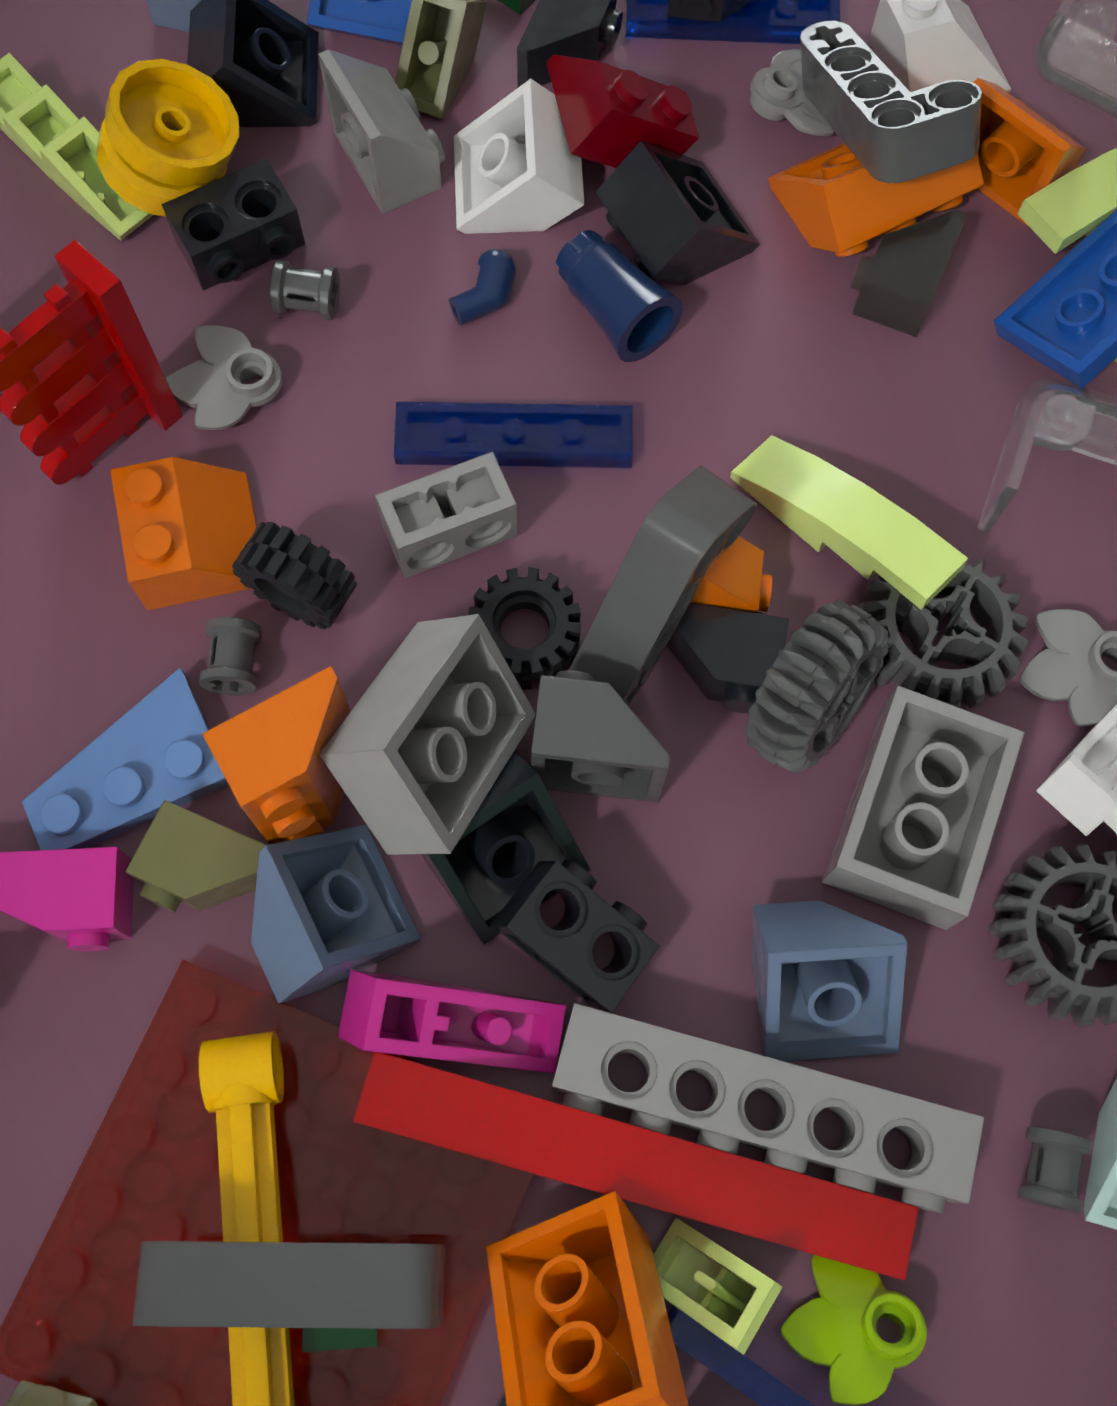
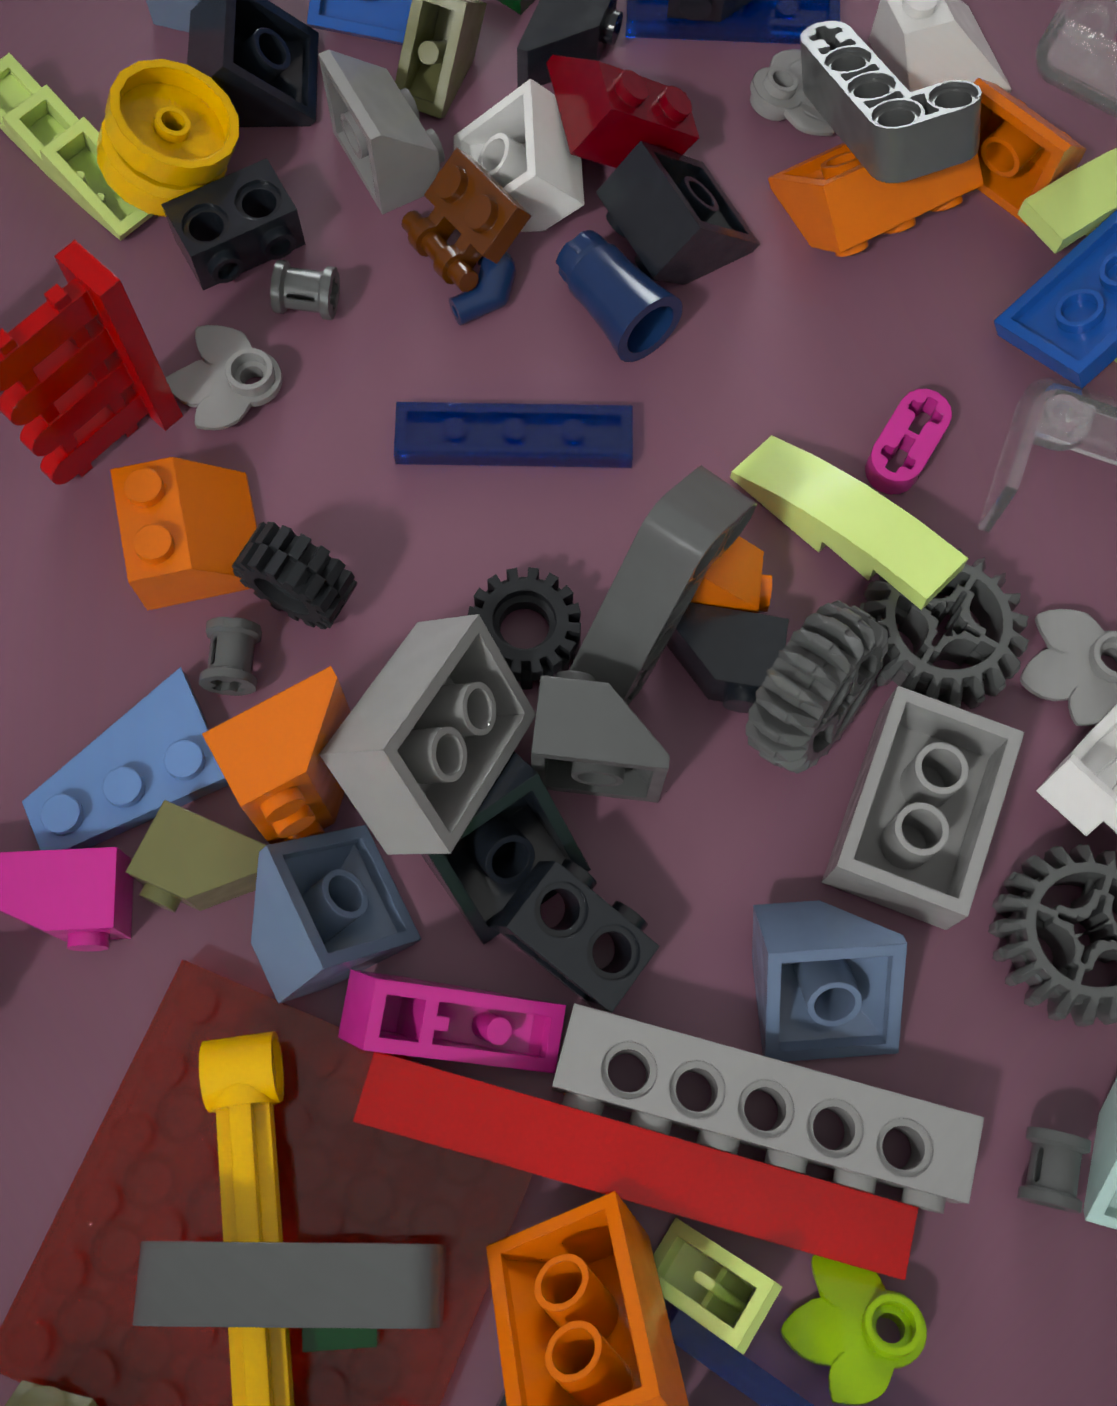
(448, 514): light grey brick -> none
(474, 205): none -> reddish brown plate
(897, 435): none -> dark pink beam
(906, 272): clear smoke slope -> none

